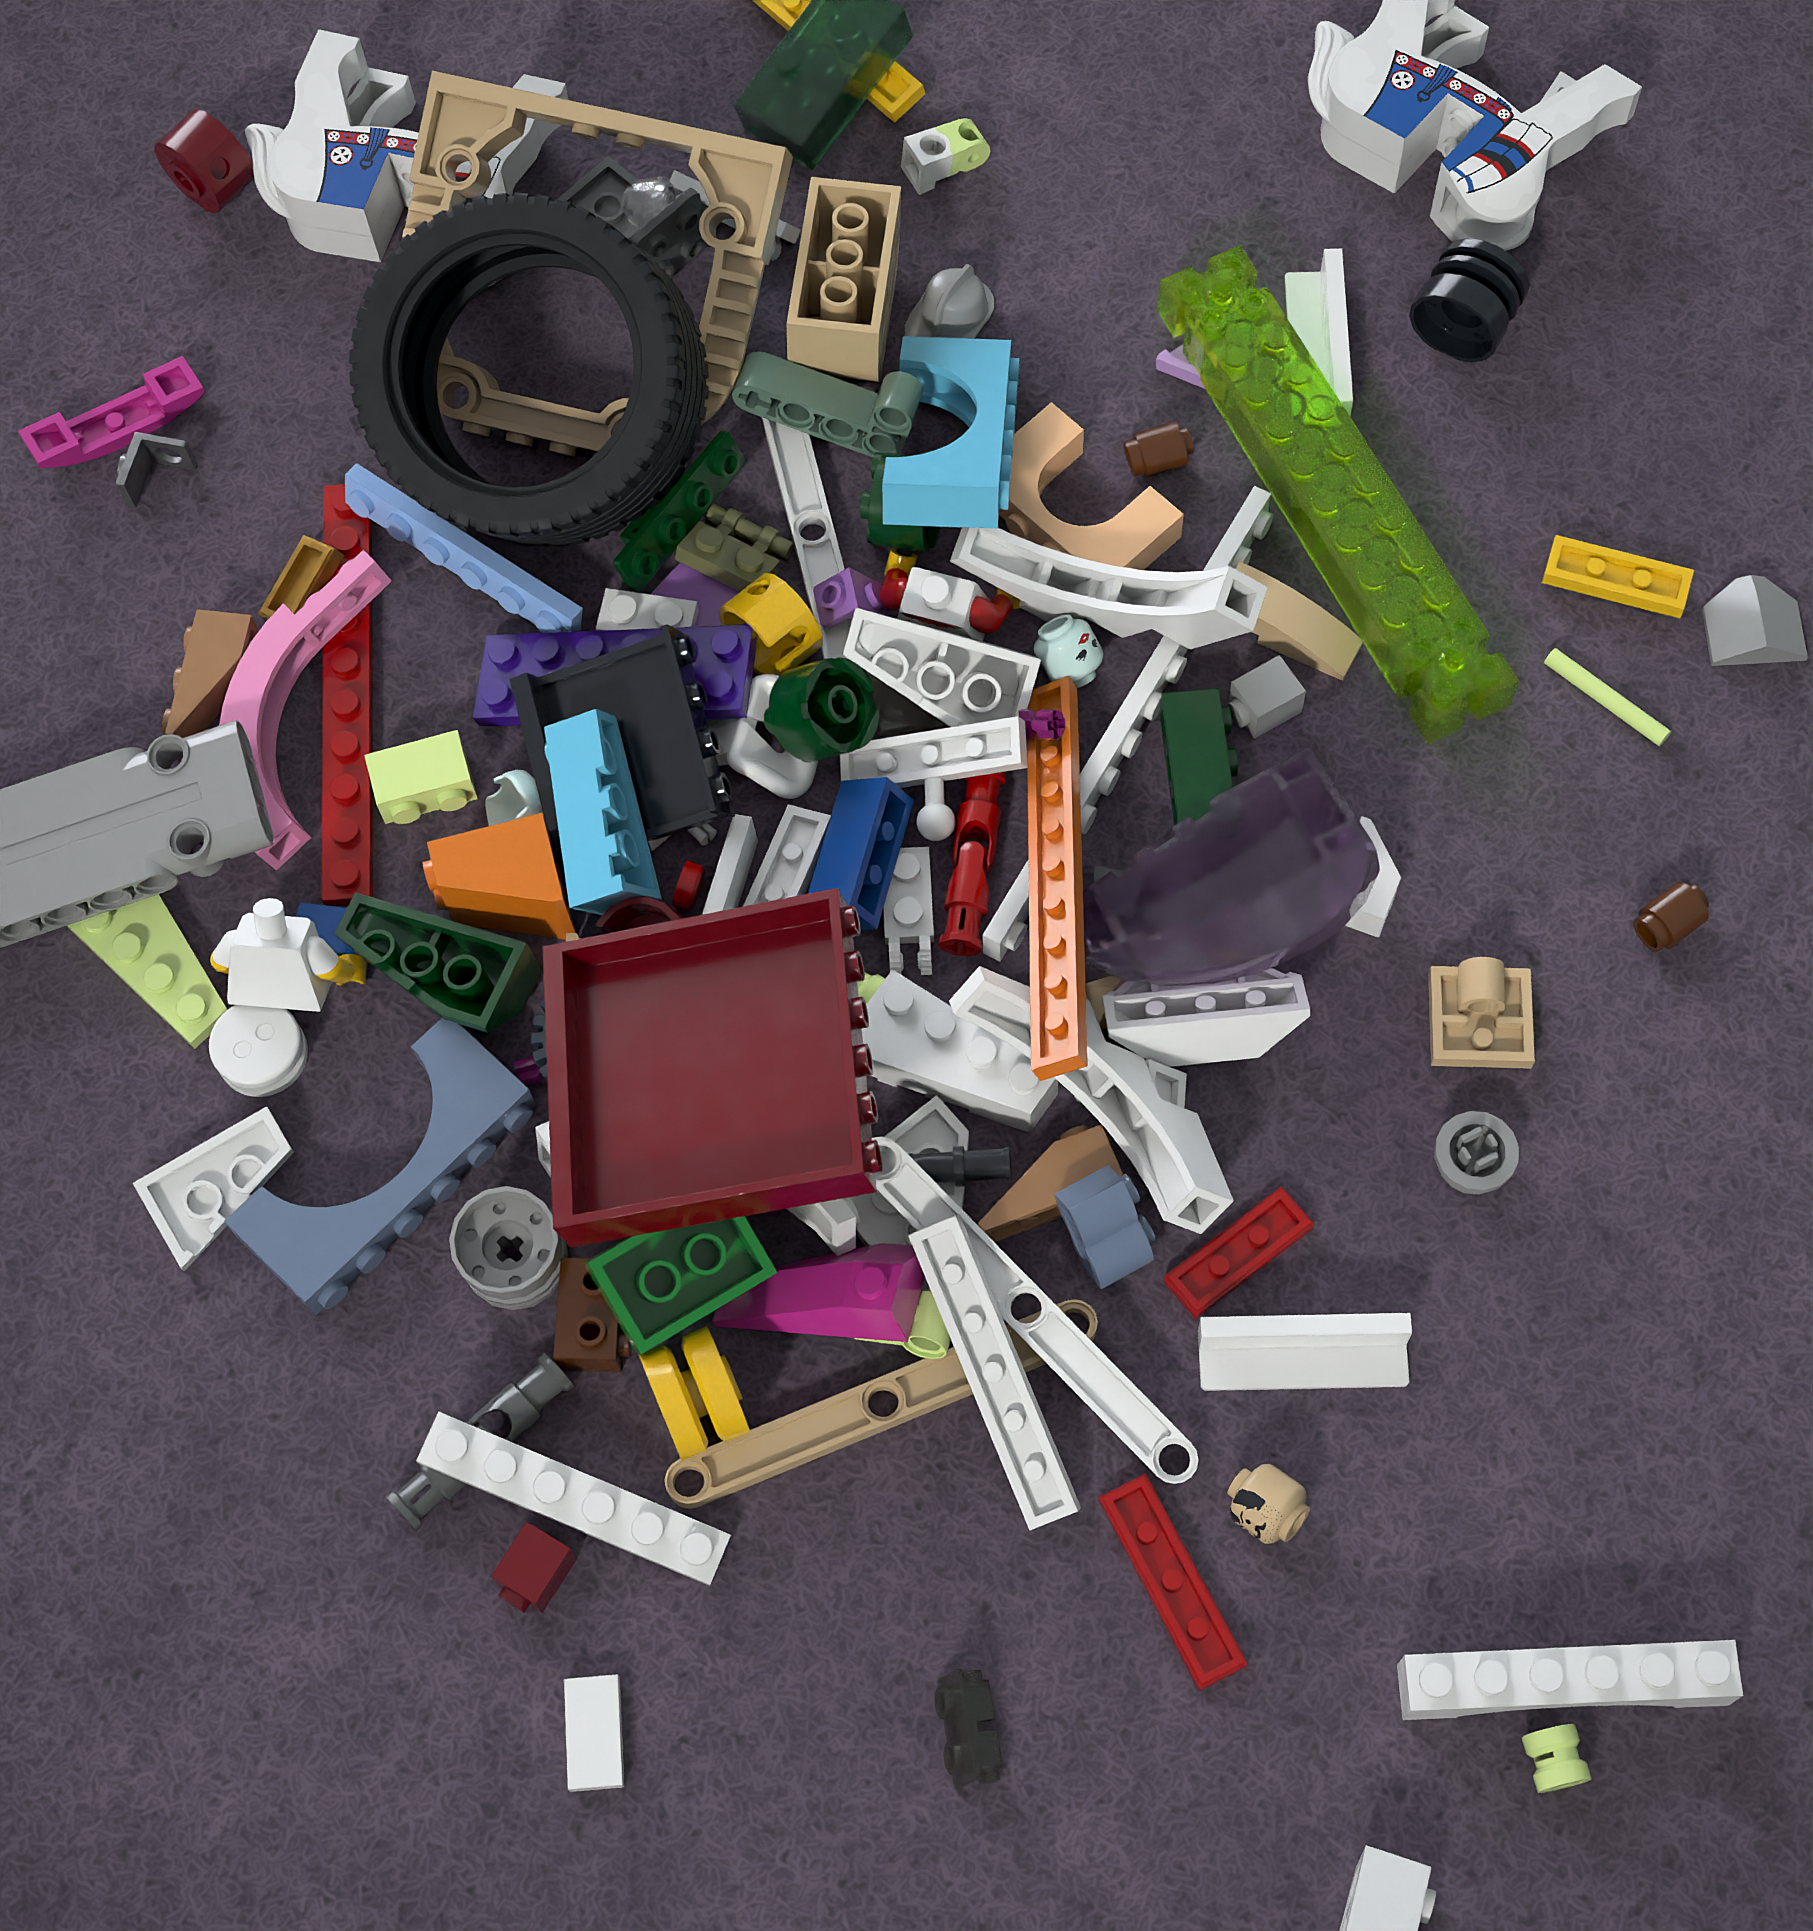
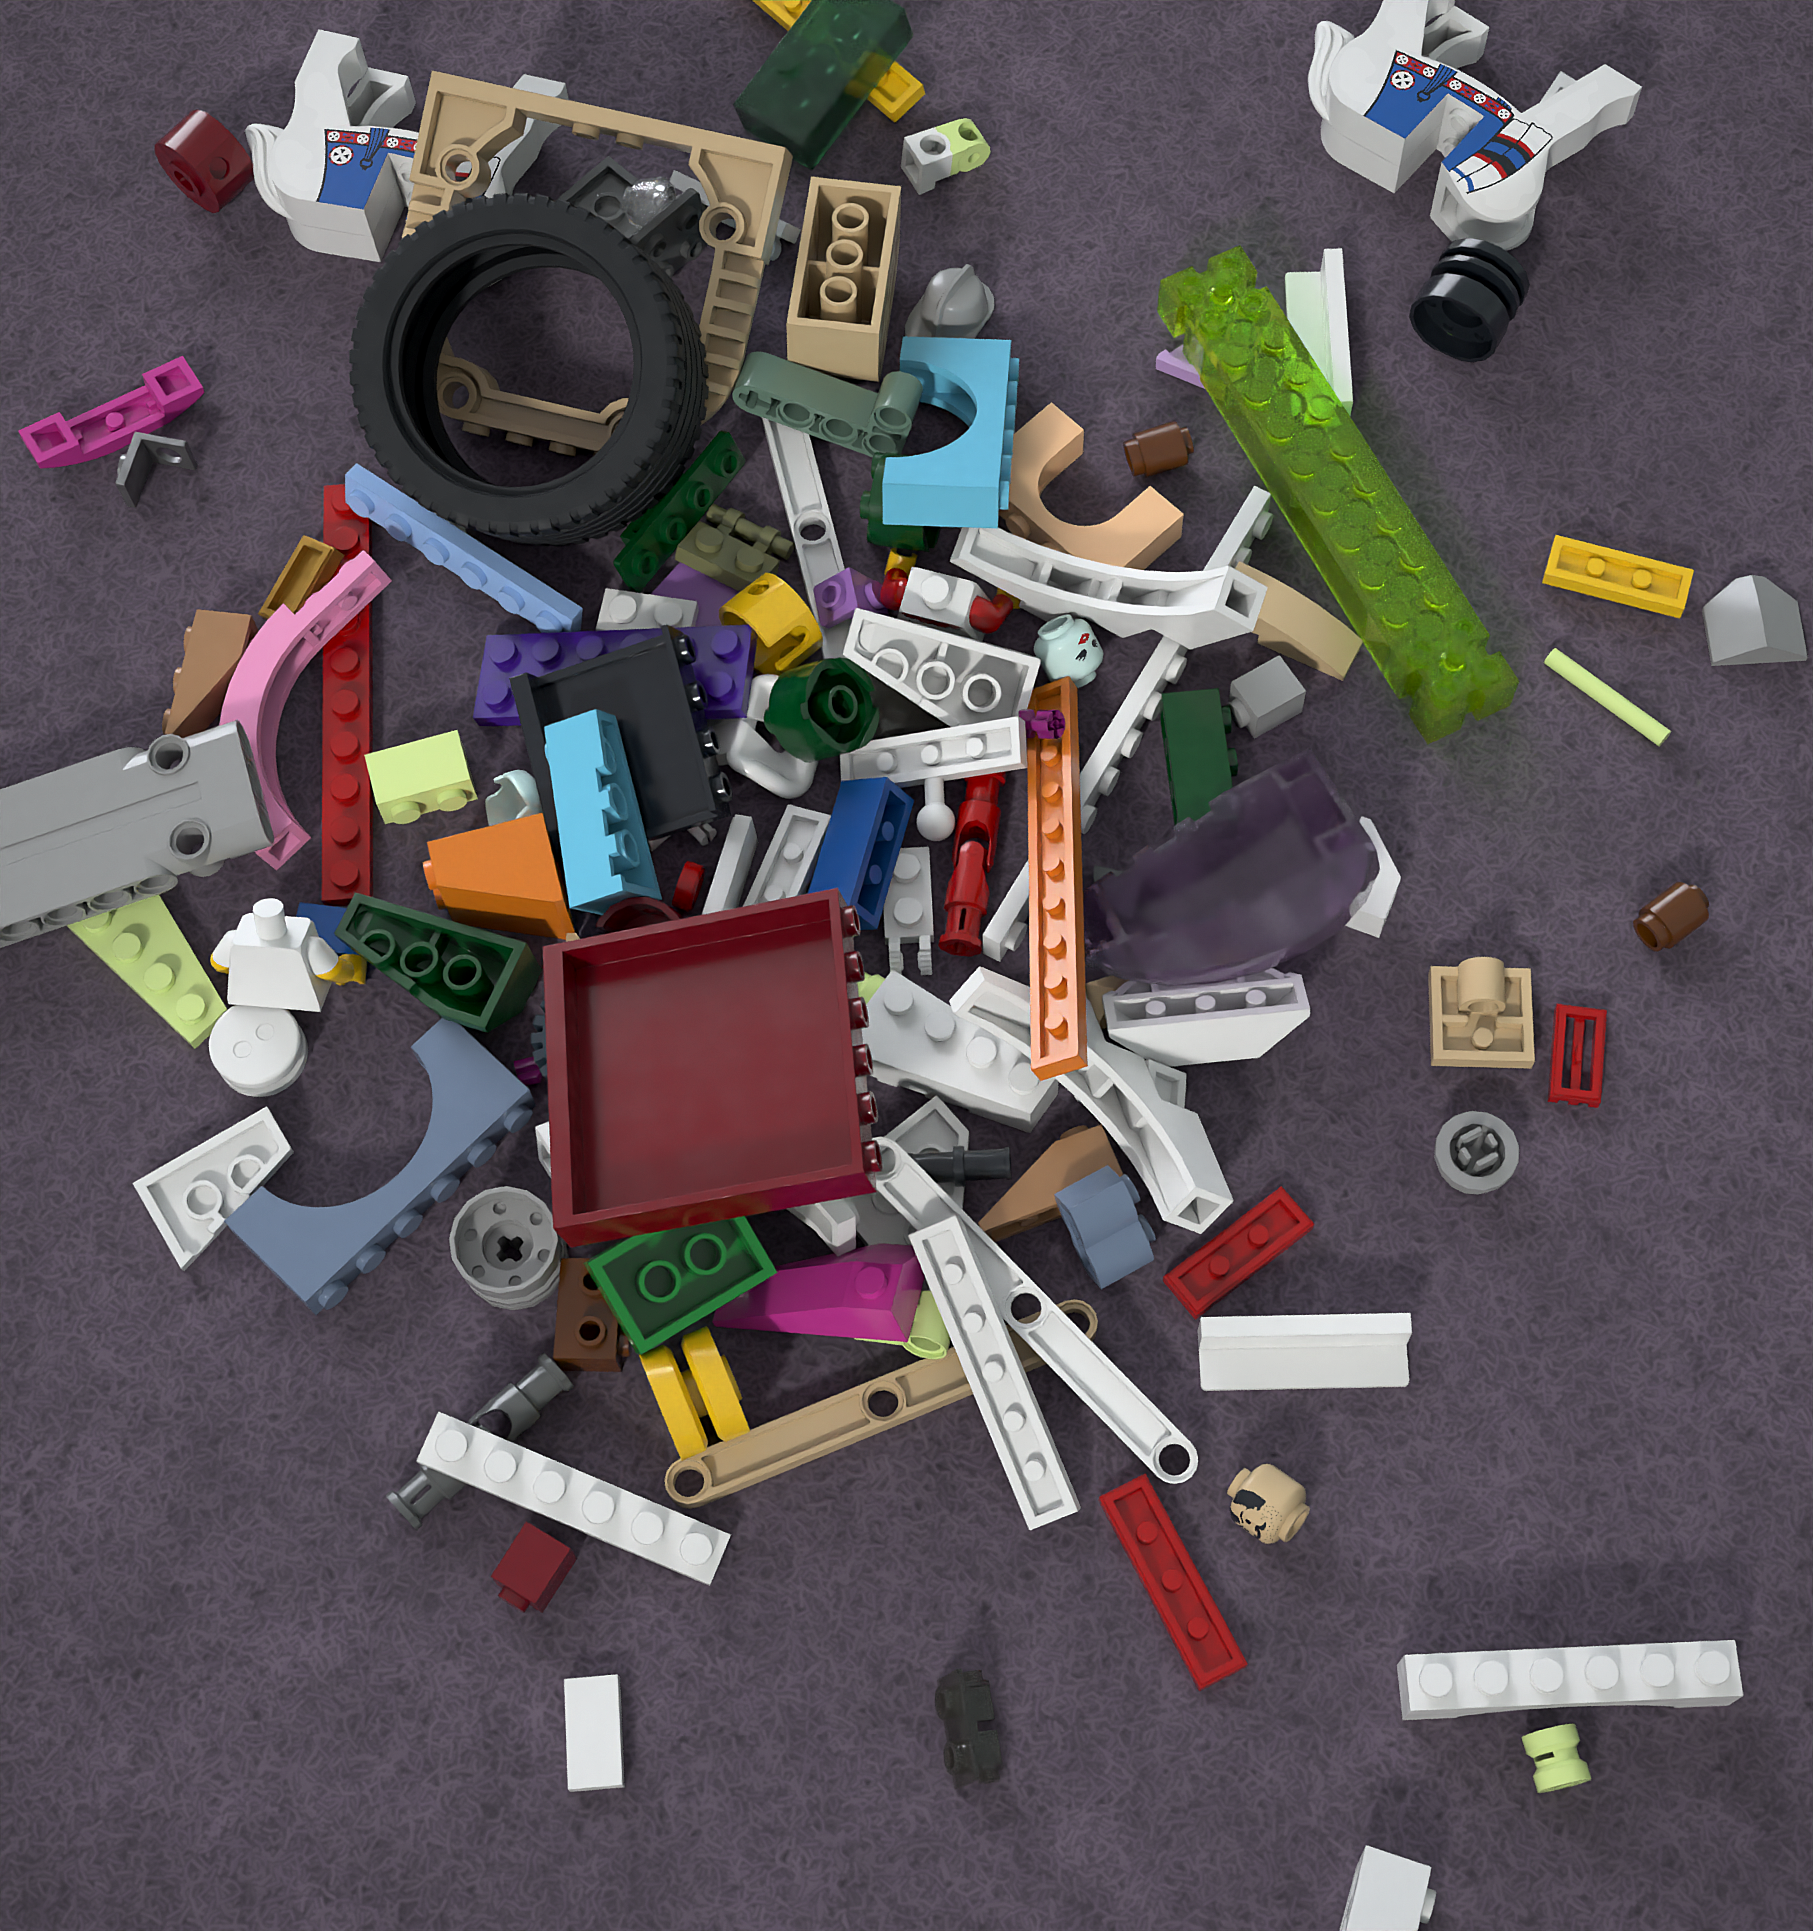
(1573, 1093): none -> red tile

